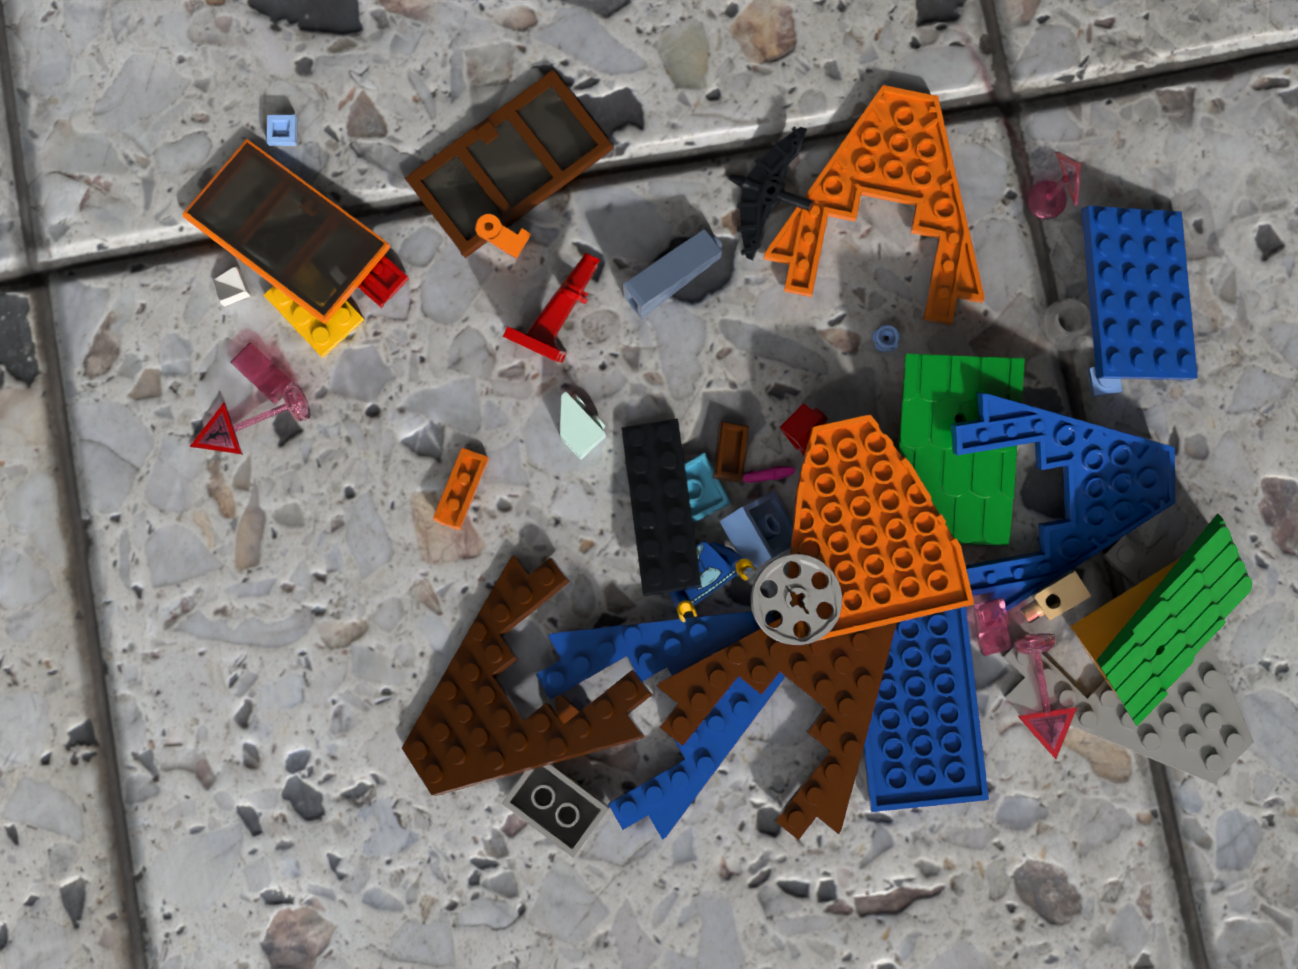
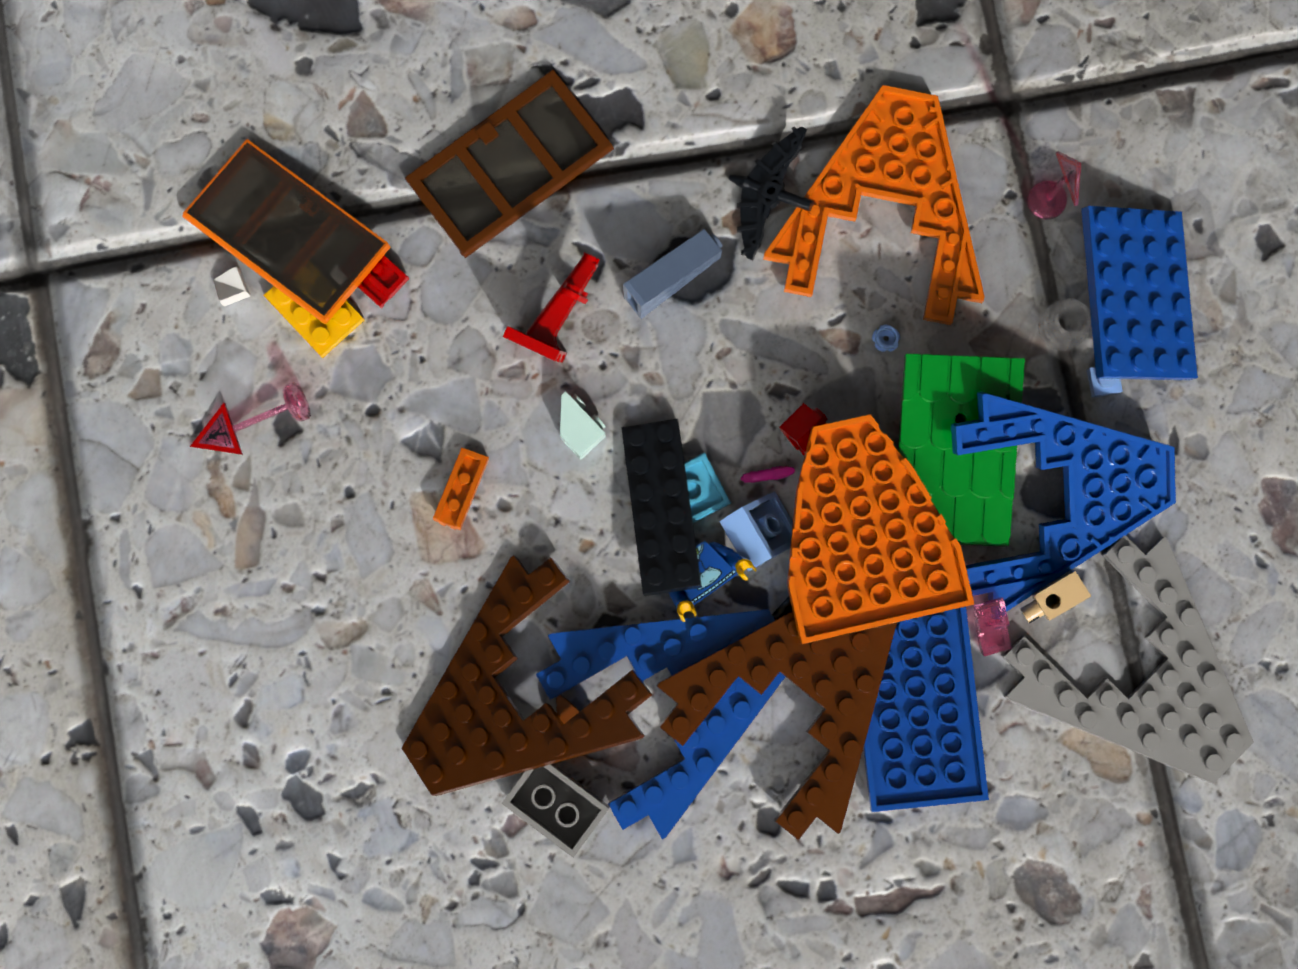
(261, 372): clear pink slope -> none
(282, 130): light blue plate -> none
(491, 230): orange leg -> none
(730, 452): reddish brown tile -> none
(811, 598): light grey wedge -> none
(1047, 726): clear pink piece -> none
(1160, 624): green piece -> none

